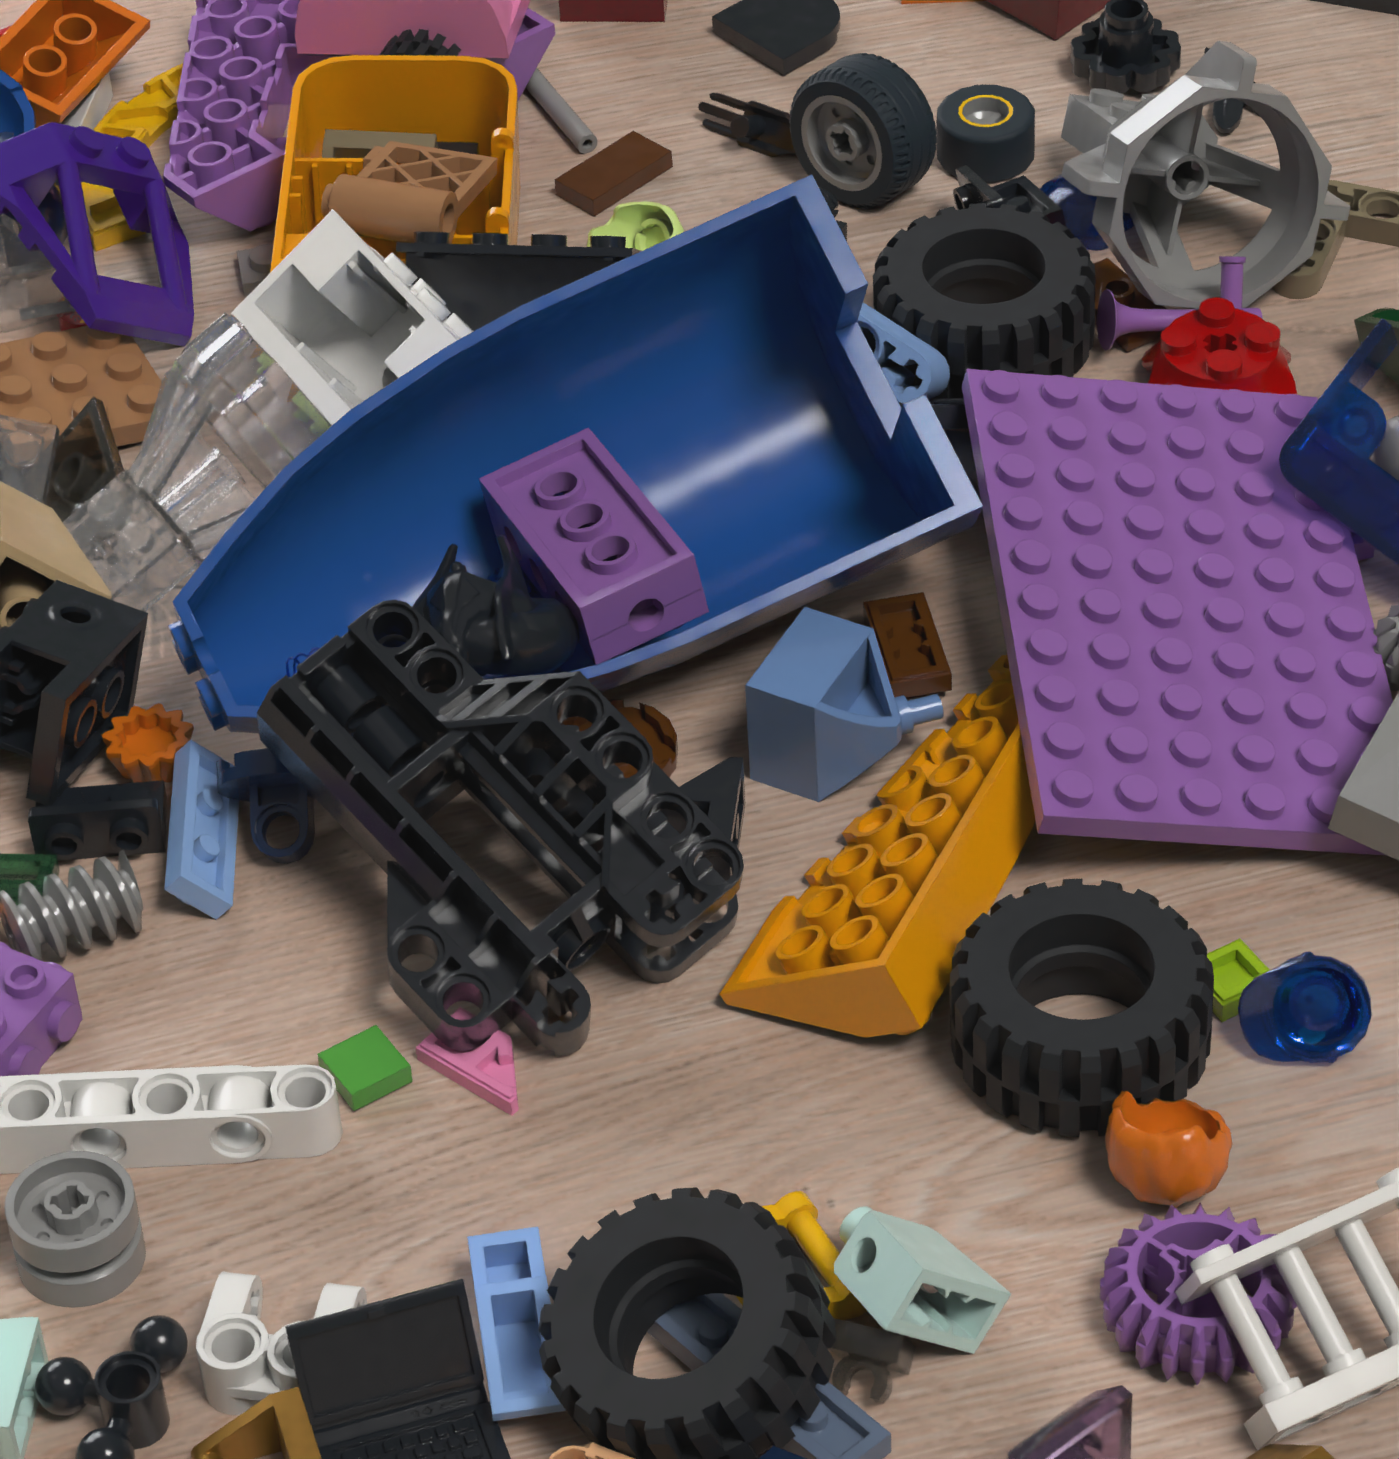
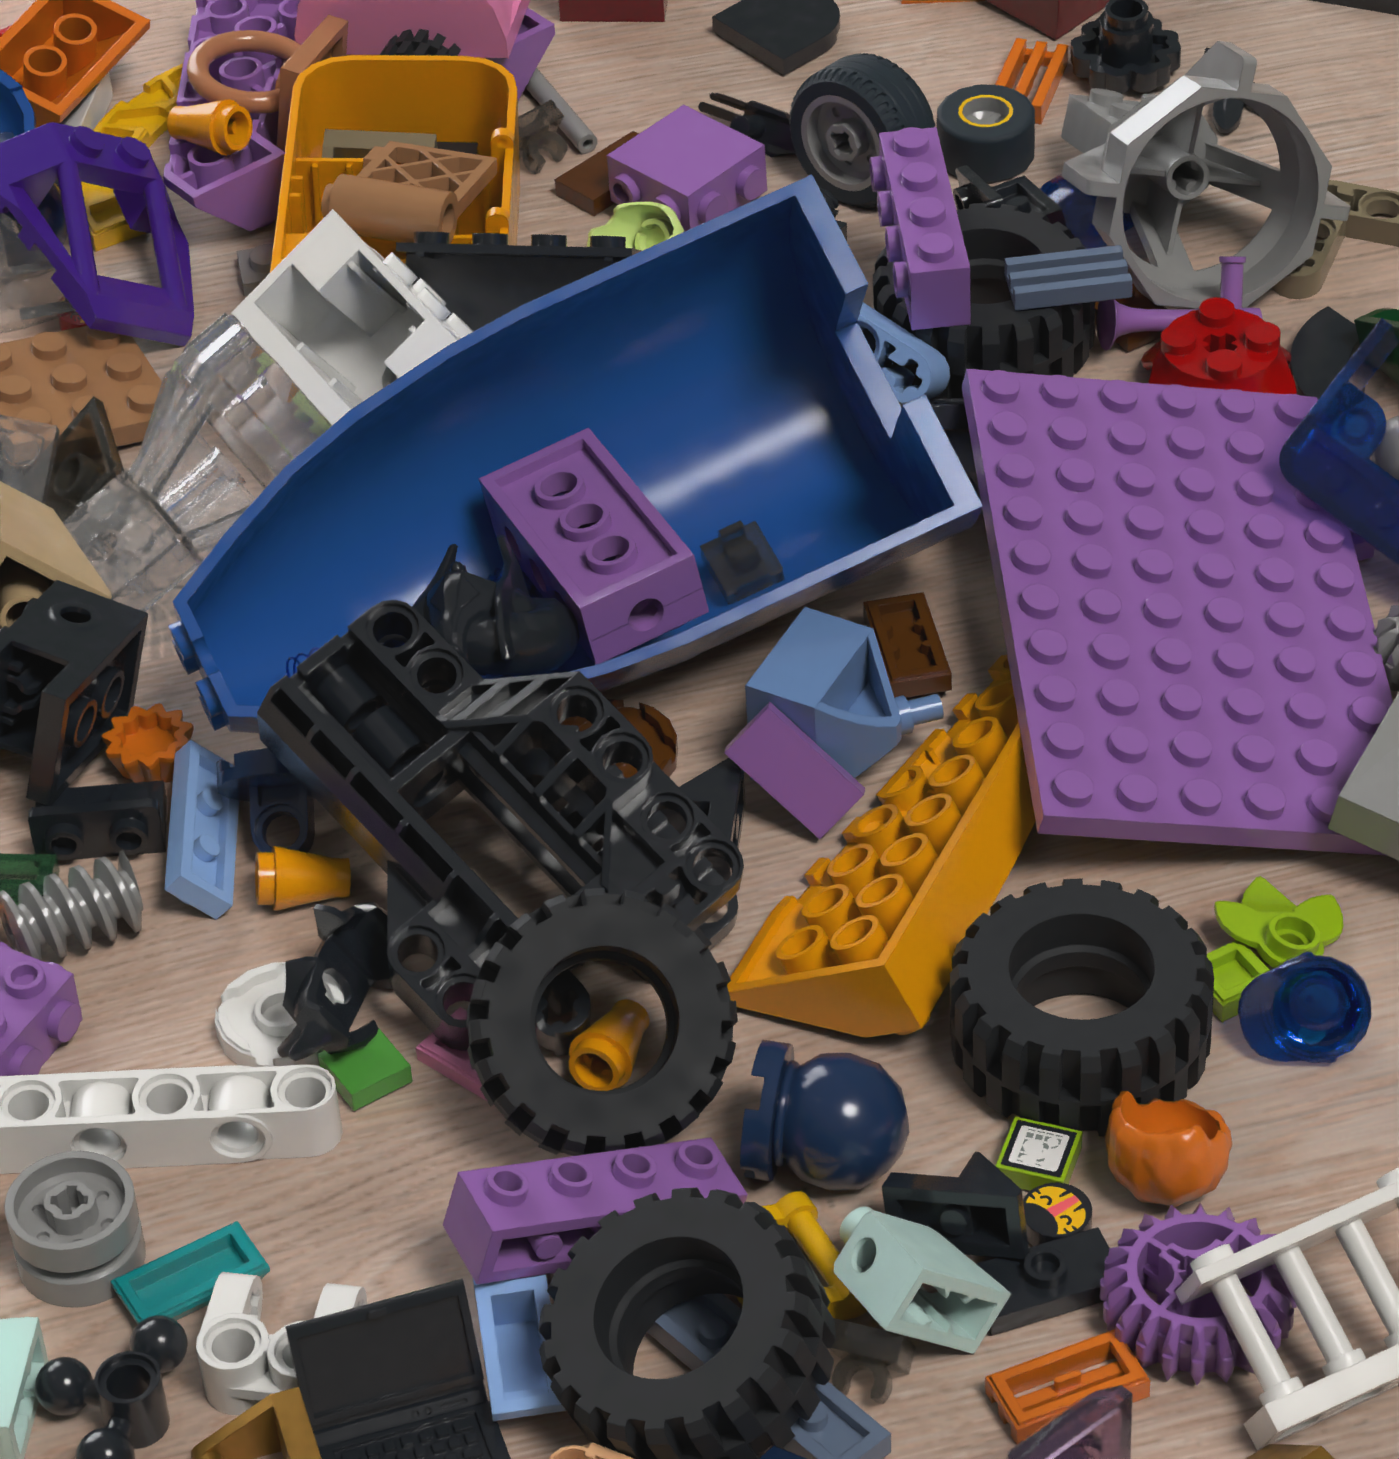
(186, 1277): none -> teal tile
(212, 125): none -> light orange cone
(255, 1023): none -> white tile
(299, 878): none -> light orange cone
(324, 42): none -> nougat tile
(356, 957): none -> black piece
(531, 1213): none -> medium lavender brick
(538, 132): none -> clear smoke tile
(608, 1049): none -> light orange cone
(620, 931): none -> black tyre
(689, 166): none -> medium lavender brick
(741, 561): none -> clear smoke tile
(794, 770): none -> medium lavender tile
(828, 1119): none -> dark blue tile
(921, 228): none -> medium lavender brick
(974, 1212): none -> black slope
(1034, 59): none -> orange tile
(1039, 1153): none -> tile
(1050, 1279): none -> black plate
(1056, 1212): none -> tile
(1063, 1366): none -> orange tile
(1068, 277): none -> sand blue tile
(1277, 925): none -> lime plate
(1322, 351): none -> black tile

